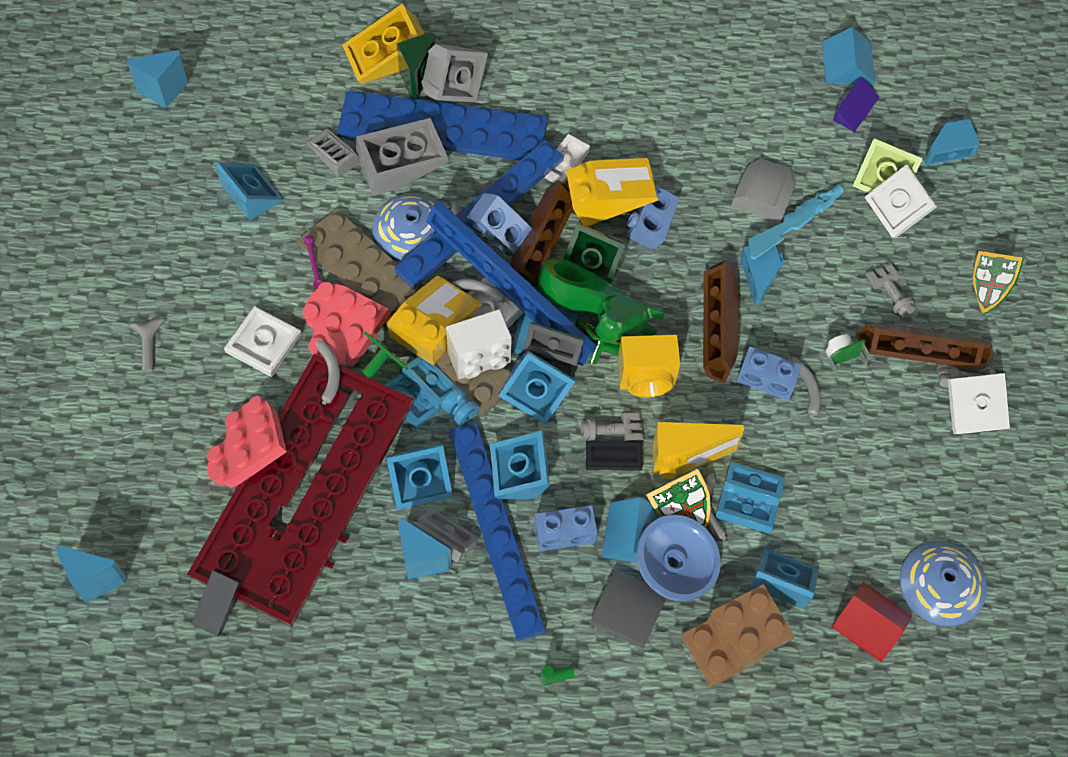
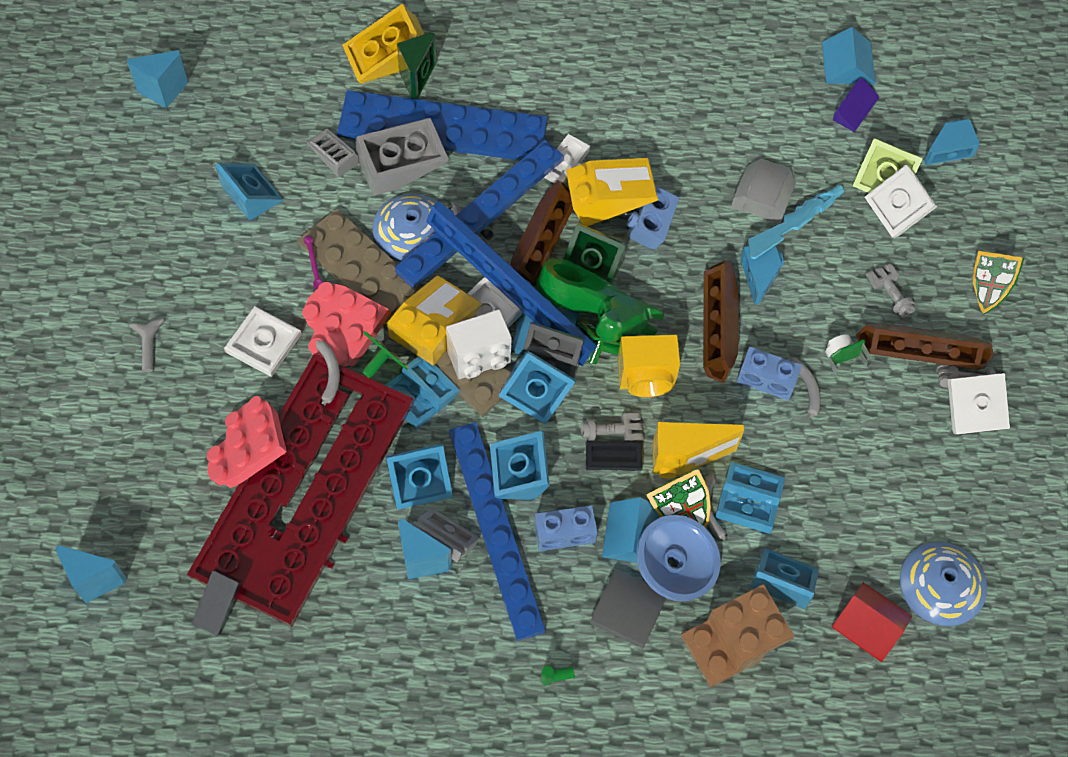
(454, 73): light grey slope -> none
(460, 407): dark azure wheel -> none
(486, 289): light grey piece -> none
(501, 219): medium blue brick -> none

